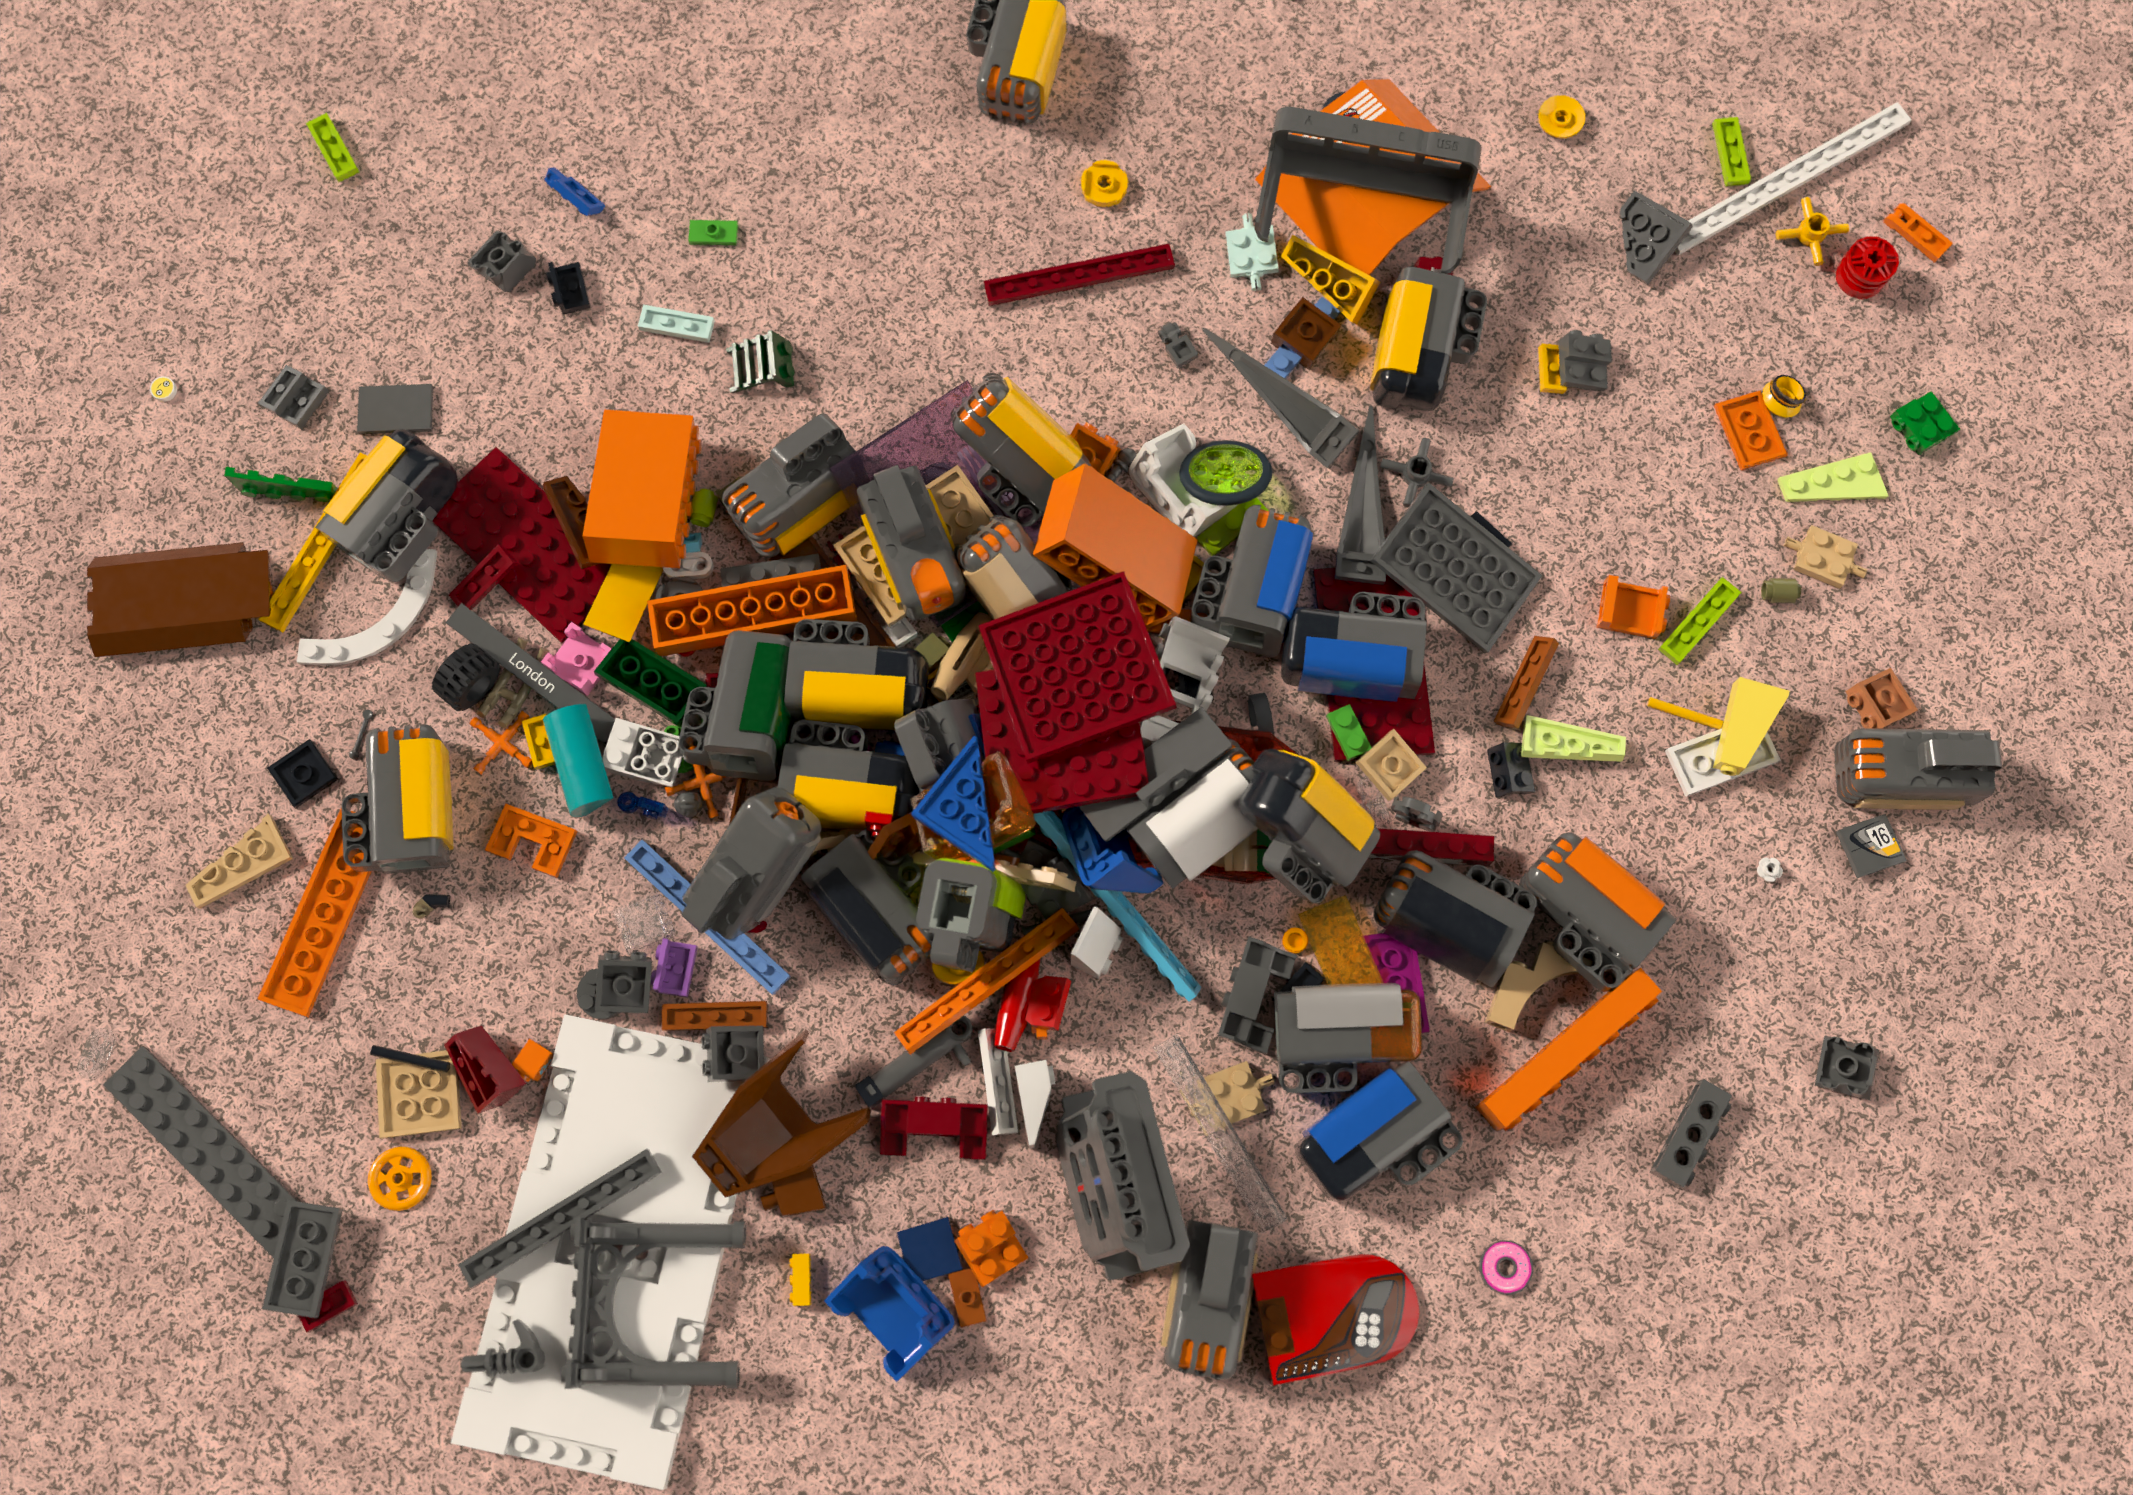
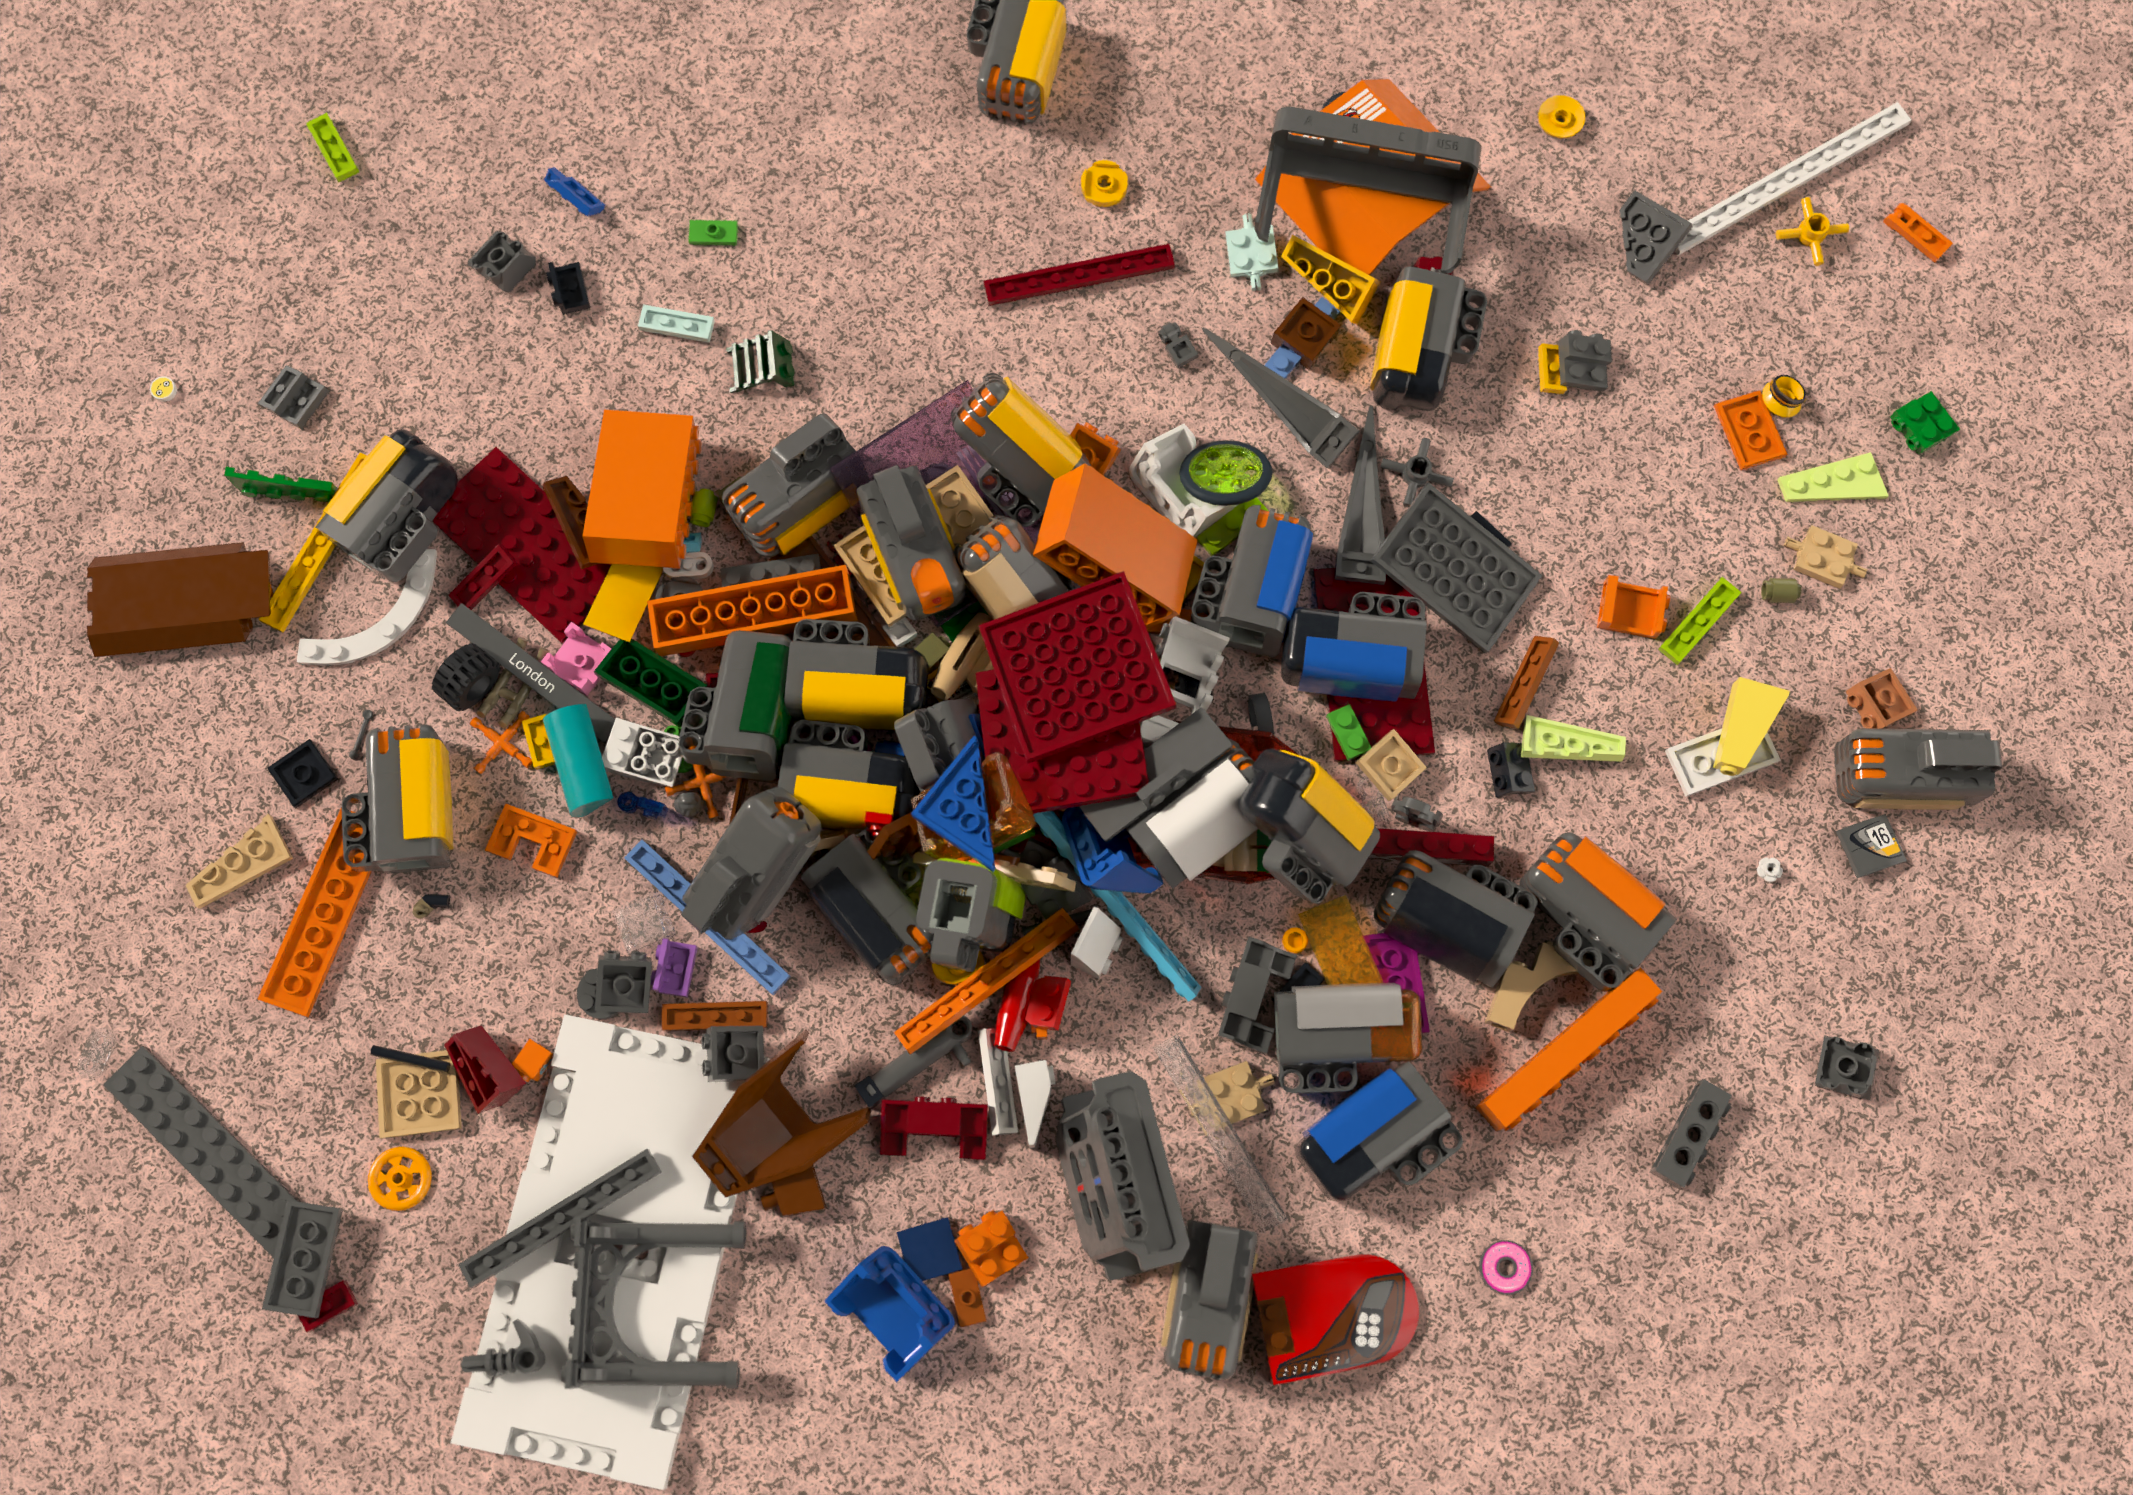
(395, 408): dark grey tile -> none
(800, 1279): yellow piece -> none
(1123, 462): dark grey bar -> none
(1685, 713): yellow bar -> none
(1731, 151): lime plate -> none
(1867, 267): red wheel -> none

